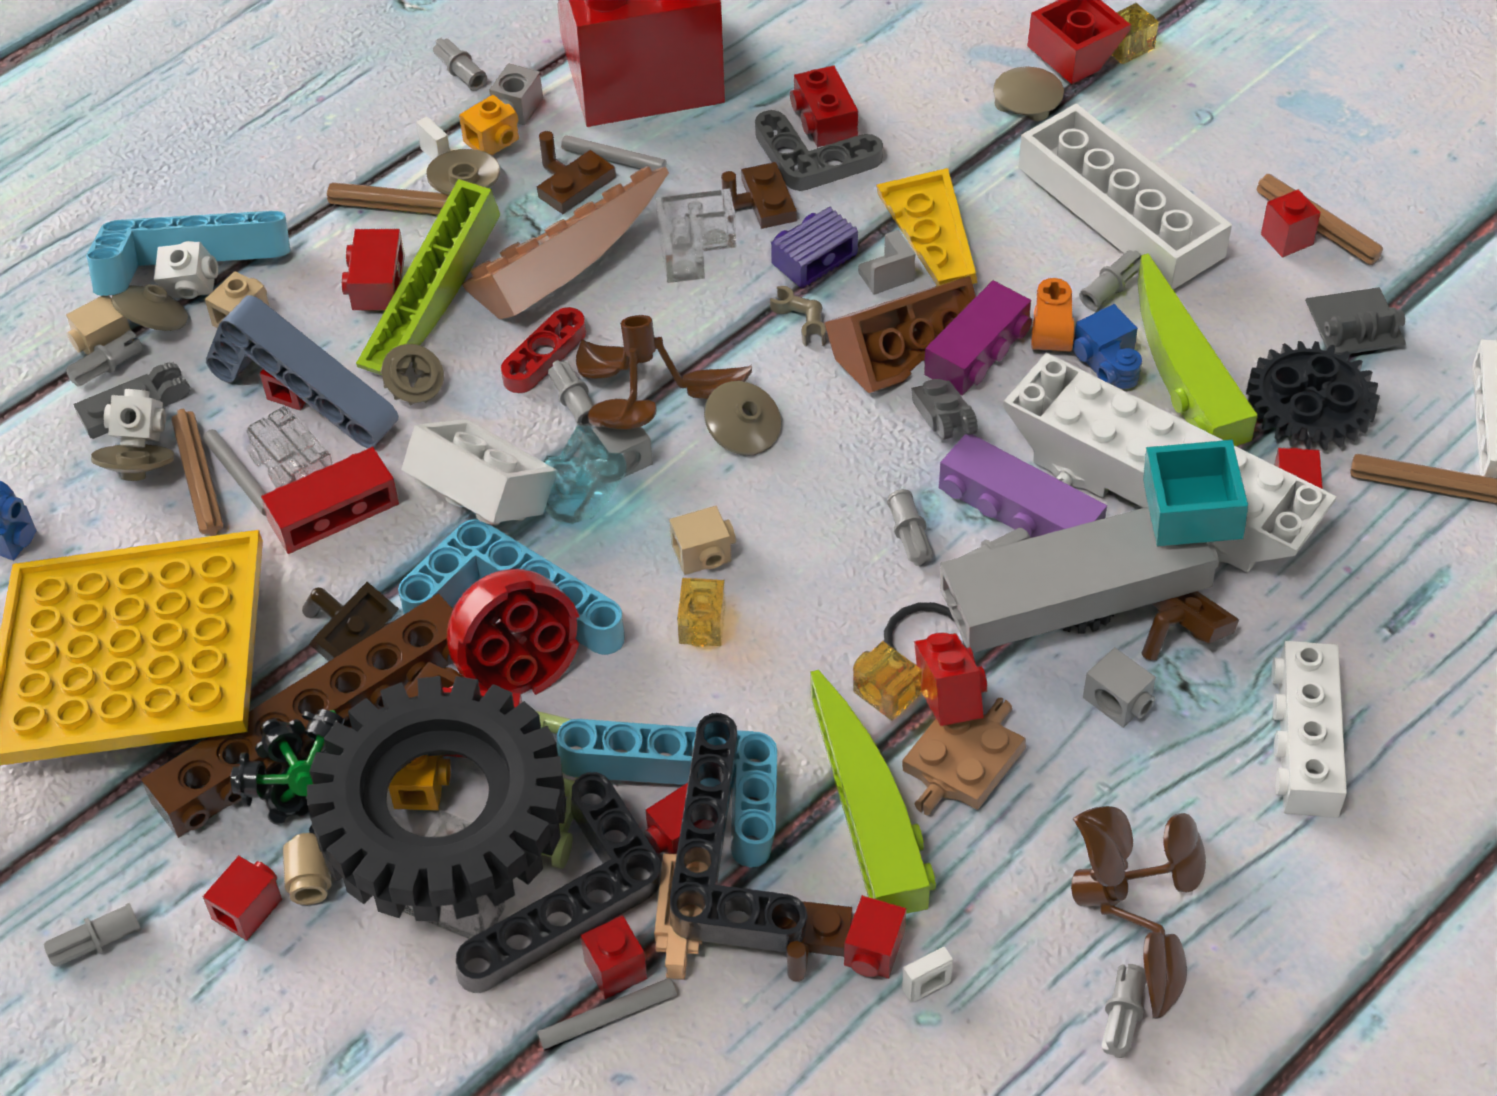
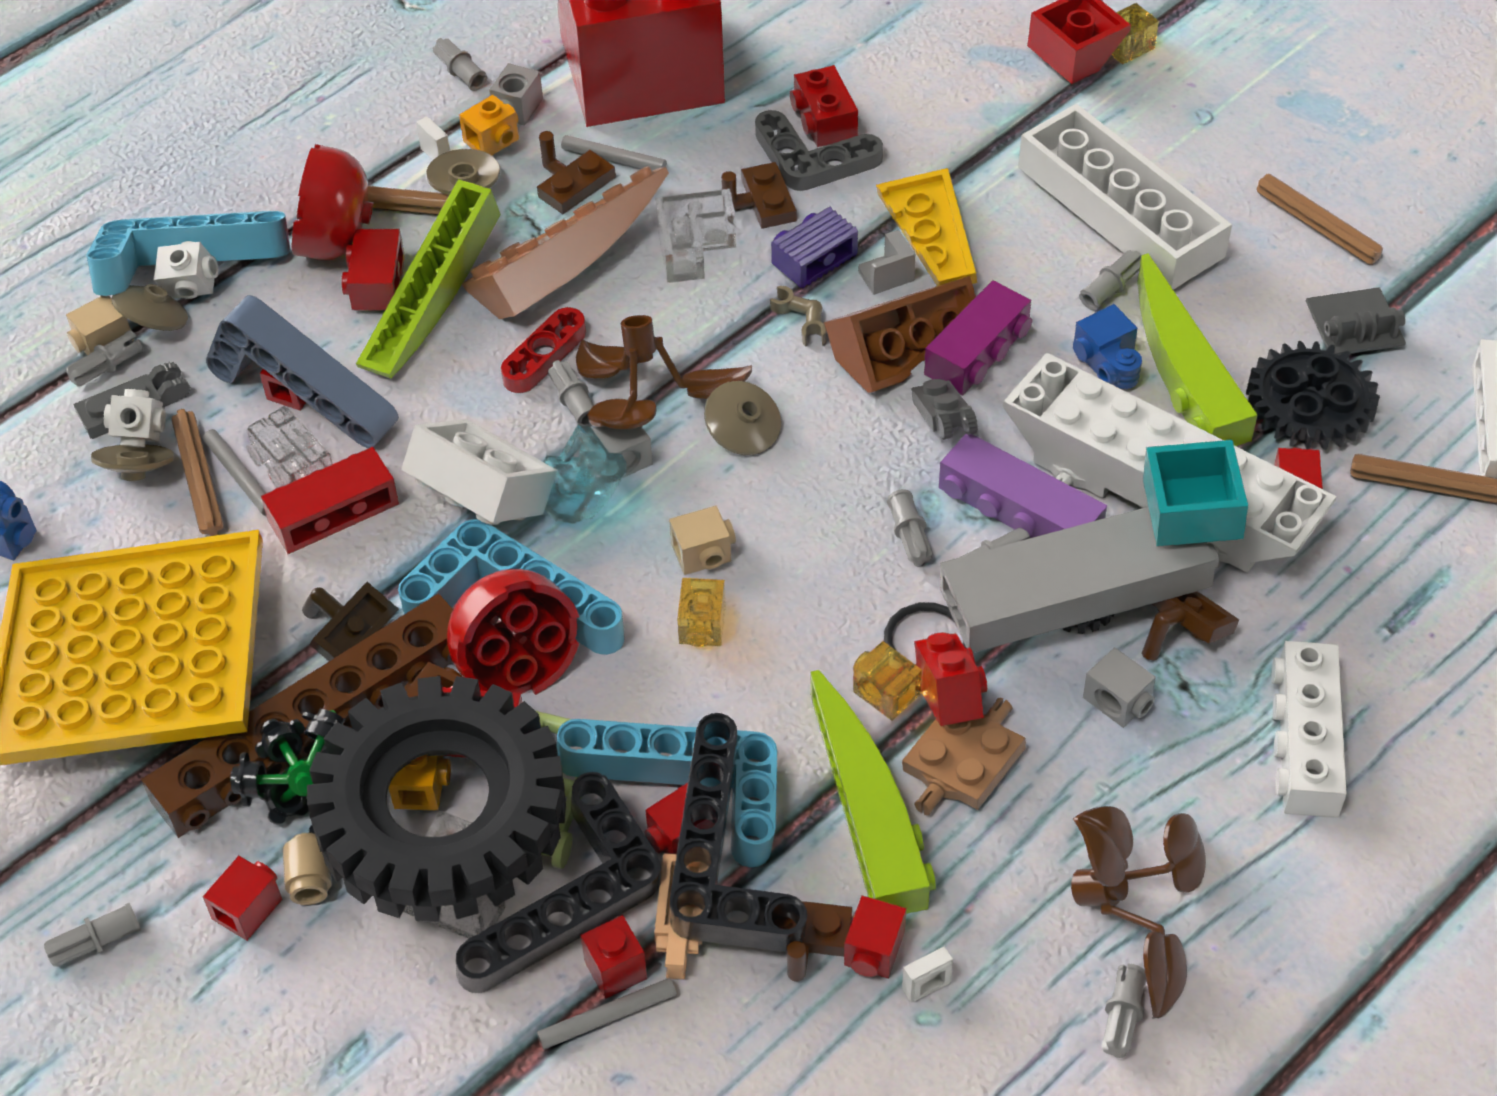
(231, 293): tan brick -> none
(330, 204): none -> red cylinder
(424, 364): dark tan gear -> none
(1028, 92): dark tan dish -> none
(1053, 317): orange piece -> none
(1290, 223): red brick -> none

